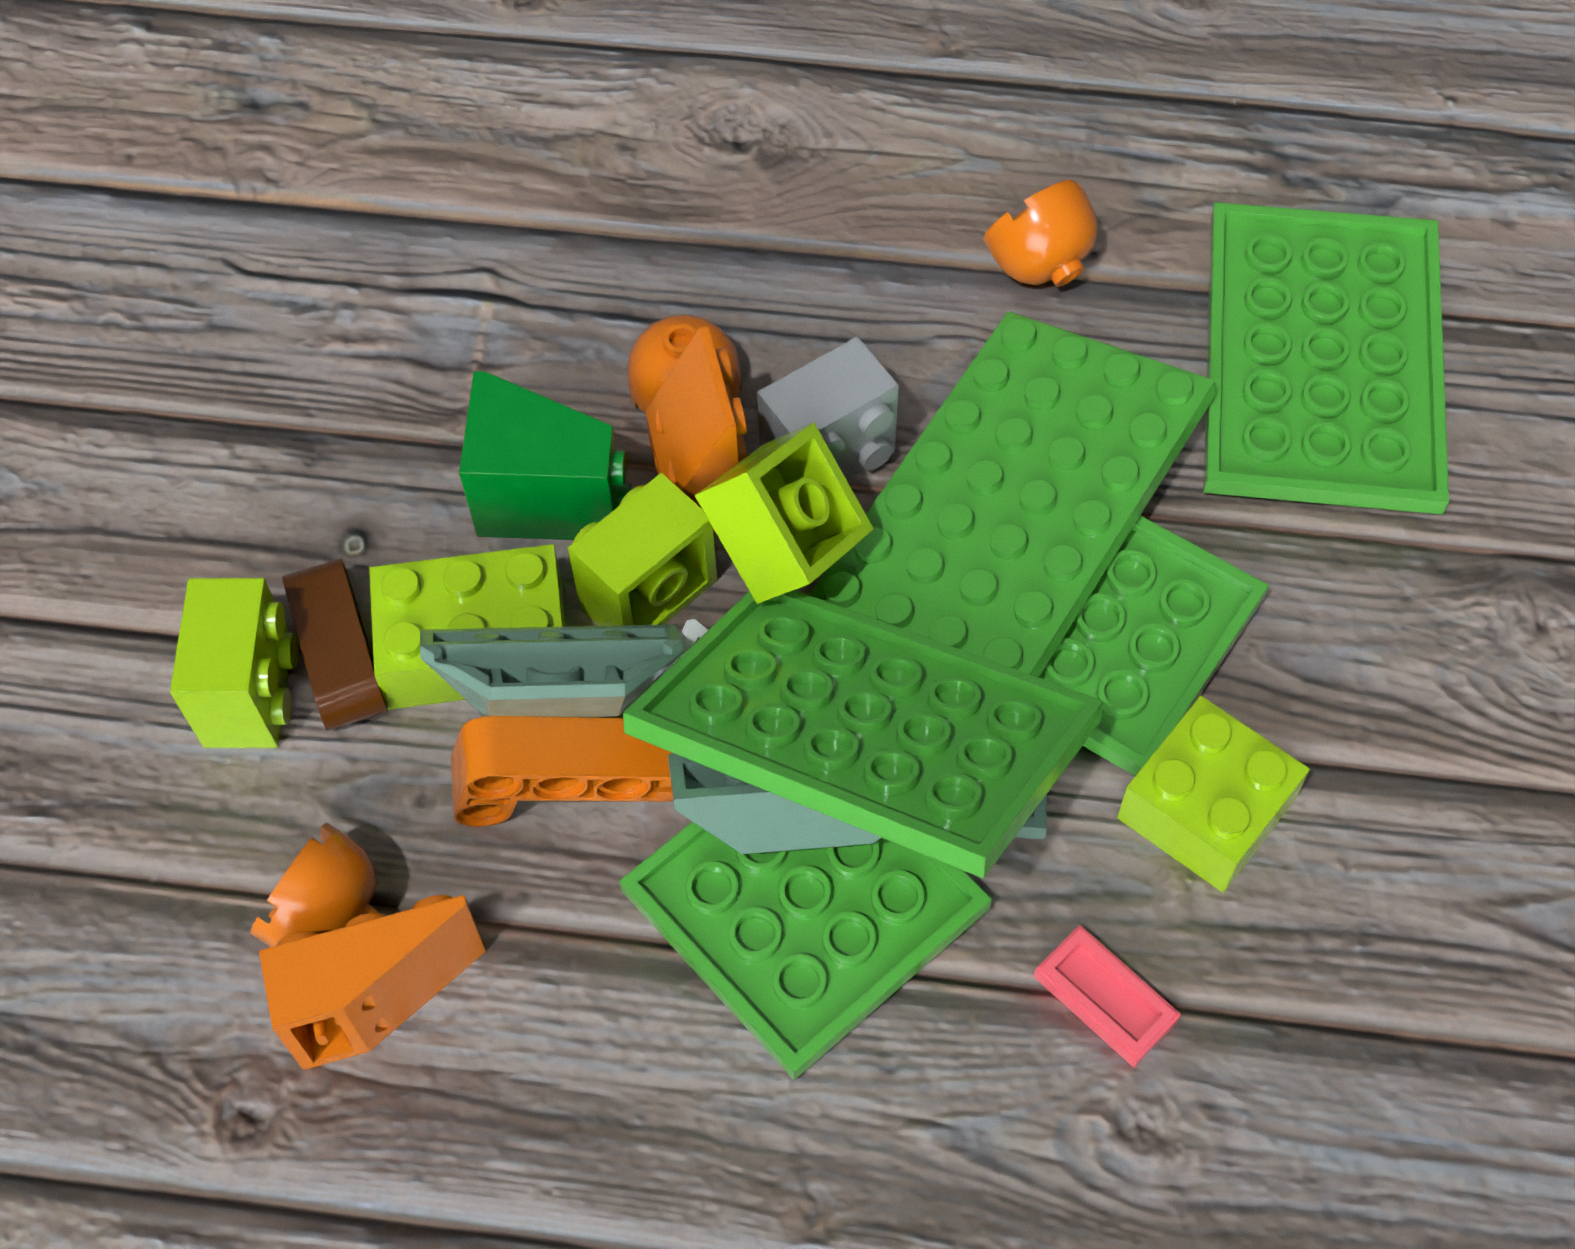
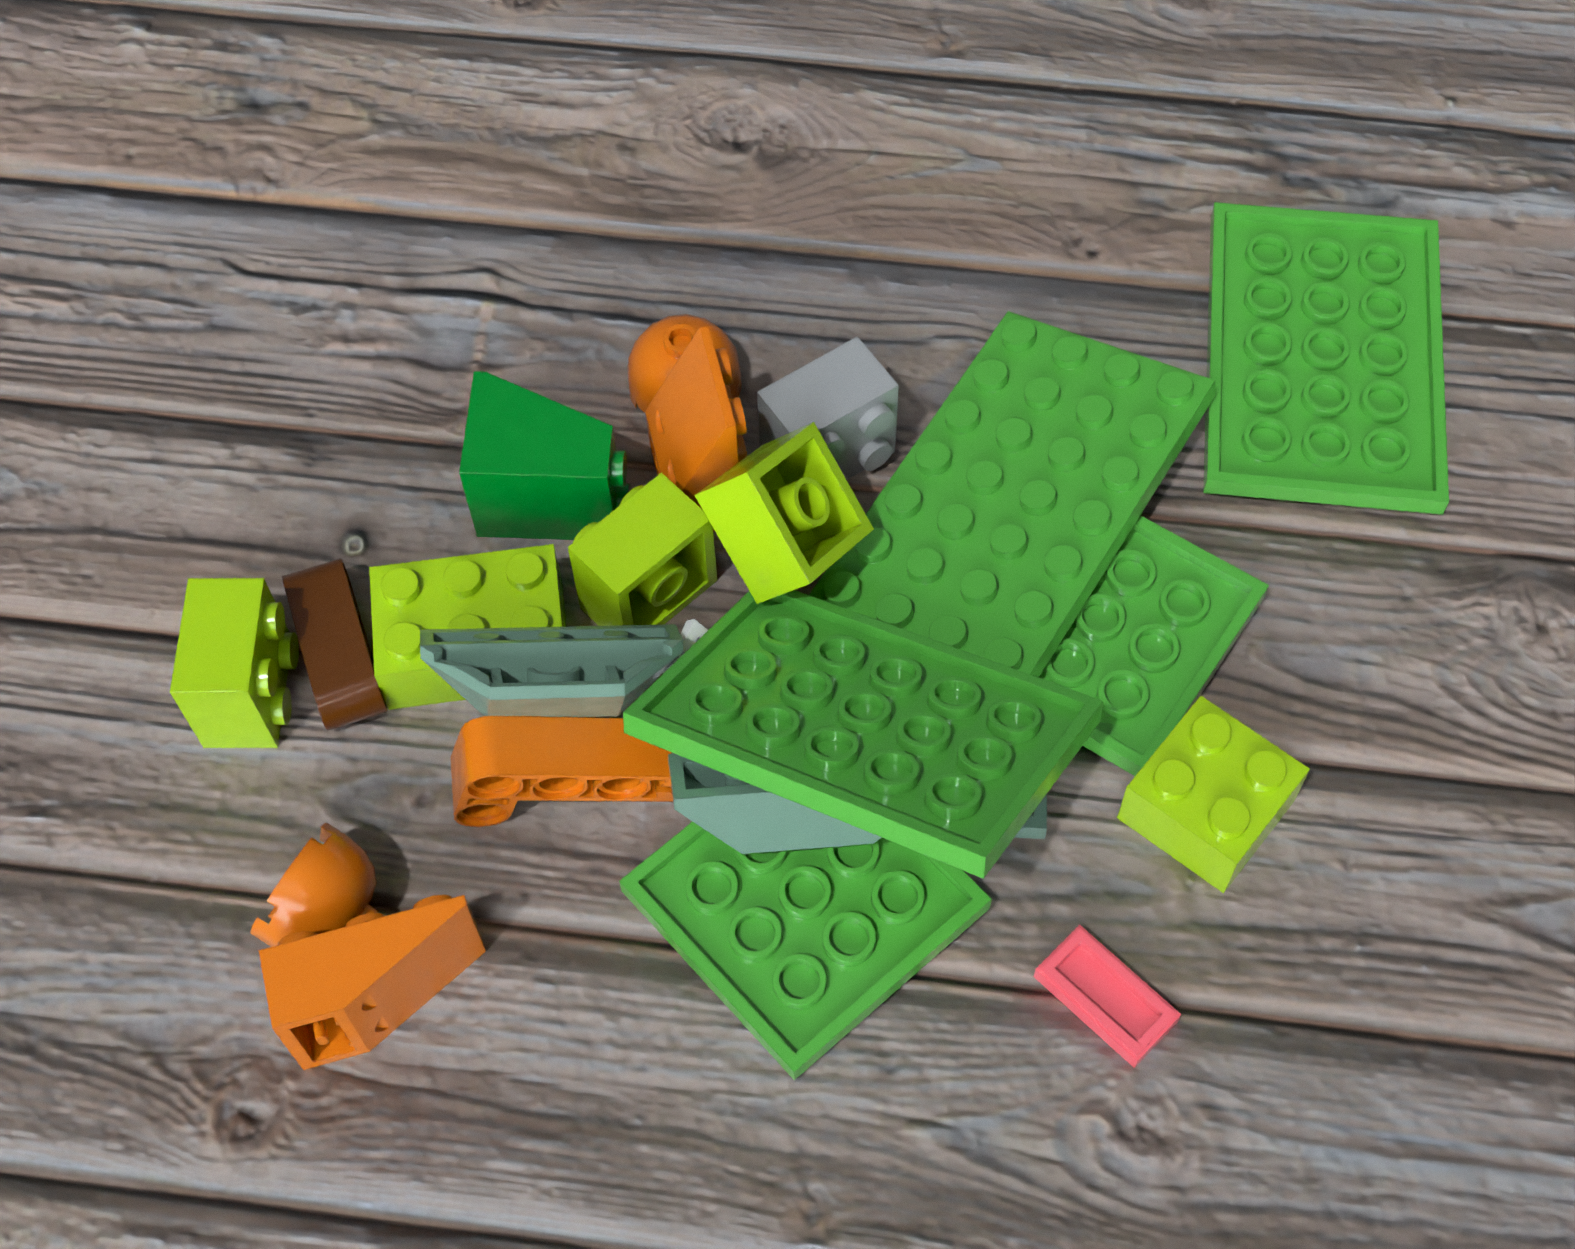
(1046, 237): orange cylinder -> none

